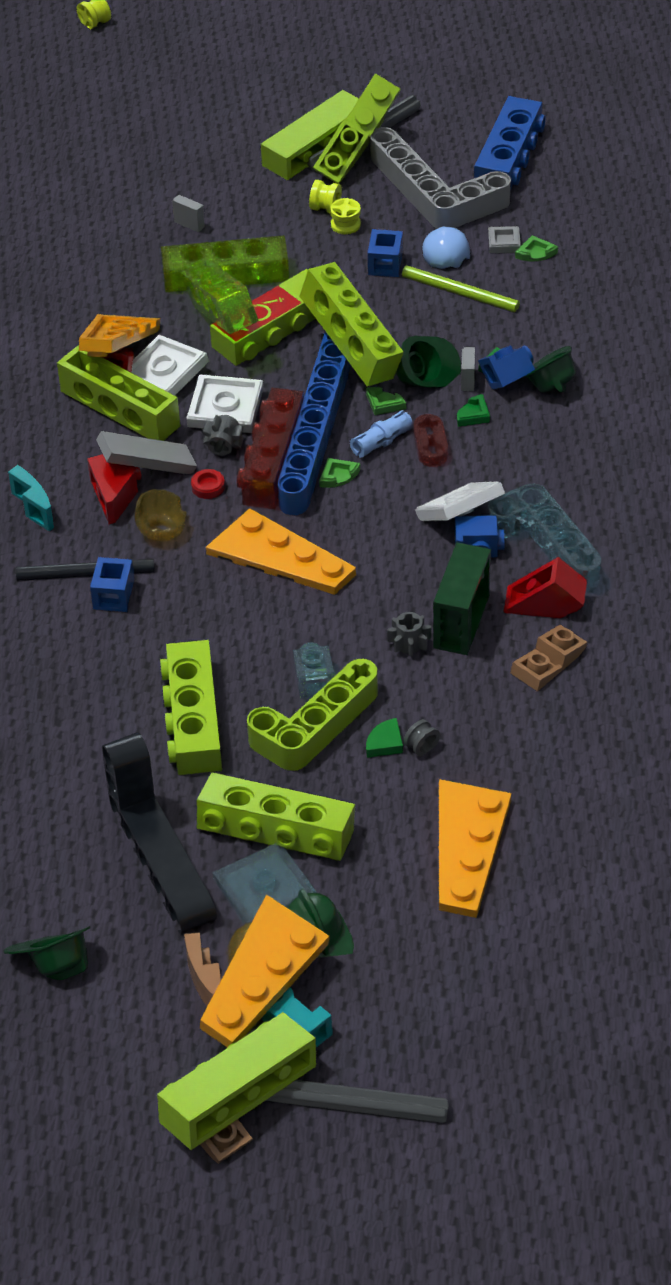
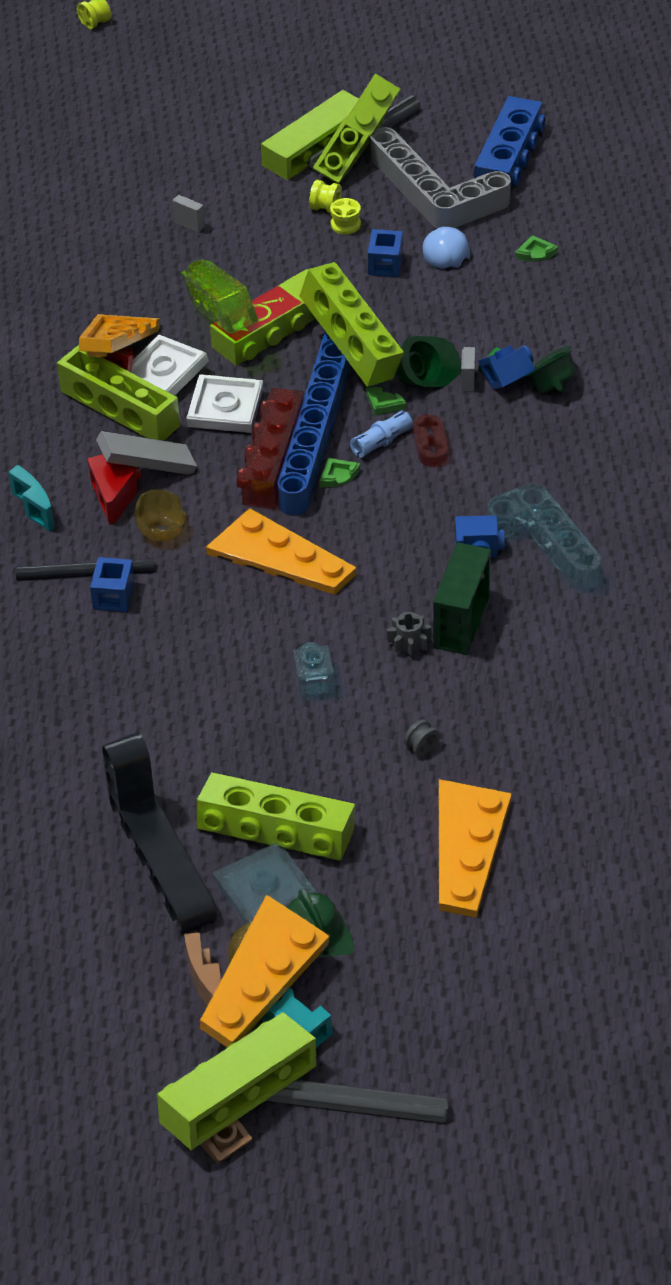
(56, 955): dark green piece -> none
(193, 708): lime brick -> none
(207, 484): red tile -> none
(223, 434): dark grey gear -> none
(246, 260): clear neon green brick -> none
(302, 737): lime beam -> none
(384, 739): green tile -> none
(459, 501): white plate -> none
(460, 288): lime bar -> none
(473, 412): green tile -> none
(503, 239): light grey tile -> none
(547, 592): red slope -> none
(552, 655): medium nougat slope -> none

